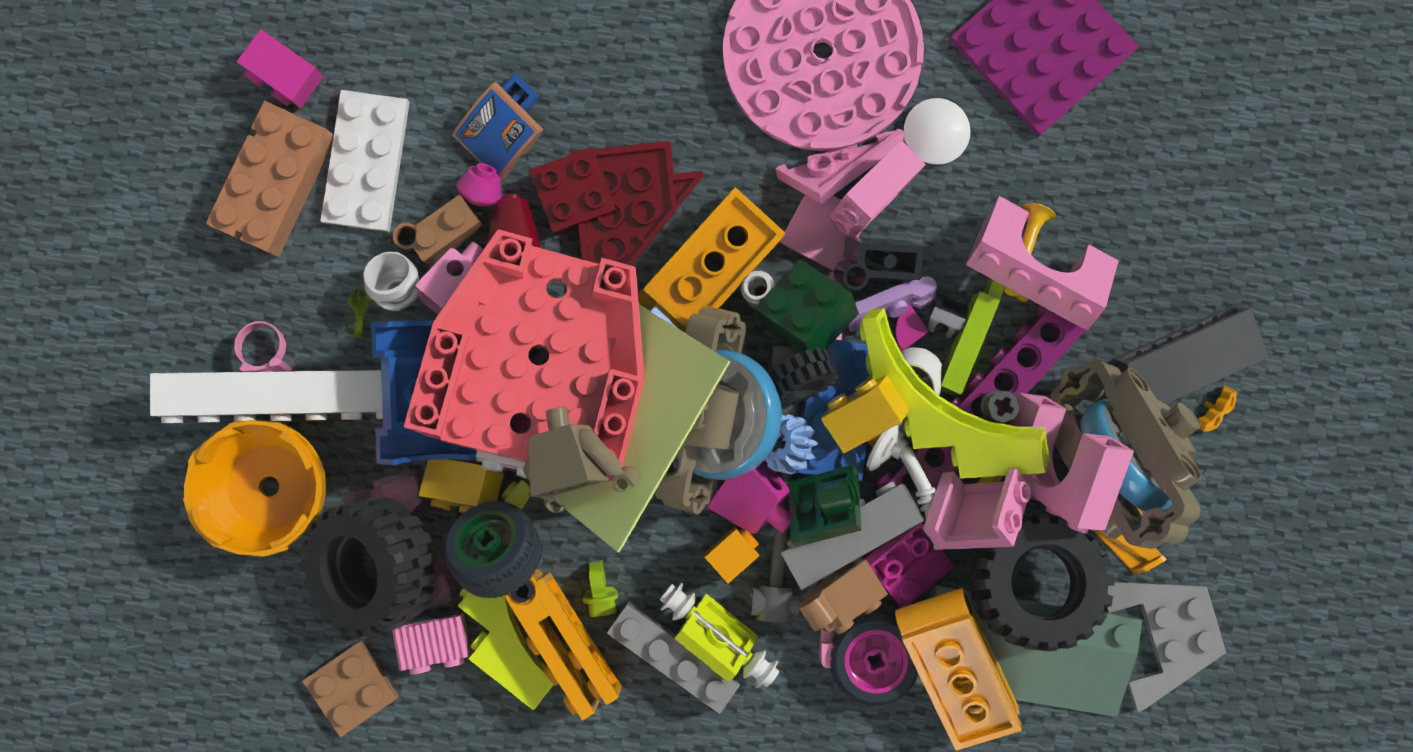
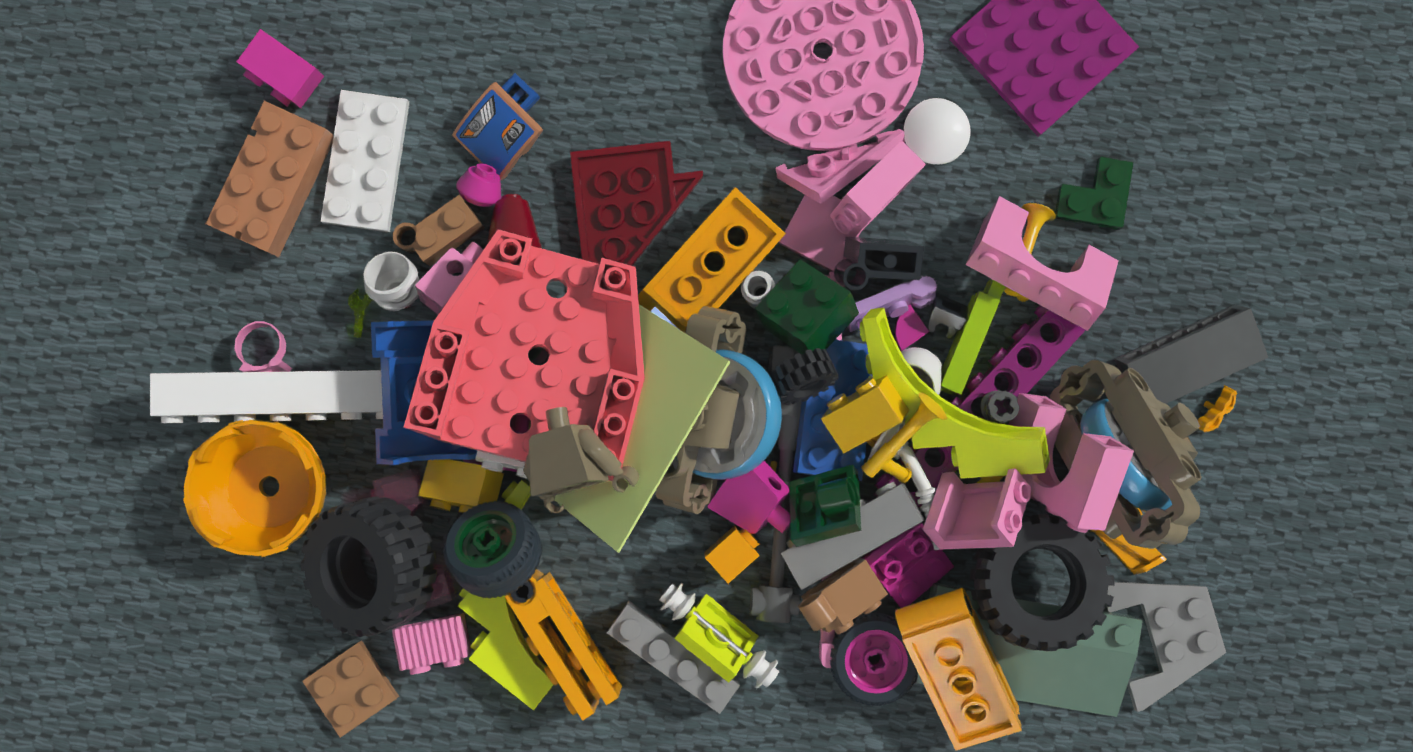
(572, 190): dark red hinge -> none
(600, 597): lime piece -> none
(792, 446): light blue gear -> none
(882, 458): none -> yellow piece
(1103, 204): none -> dark green plate

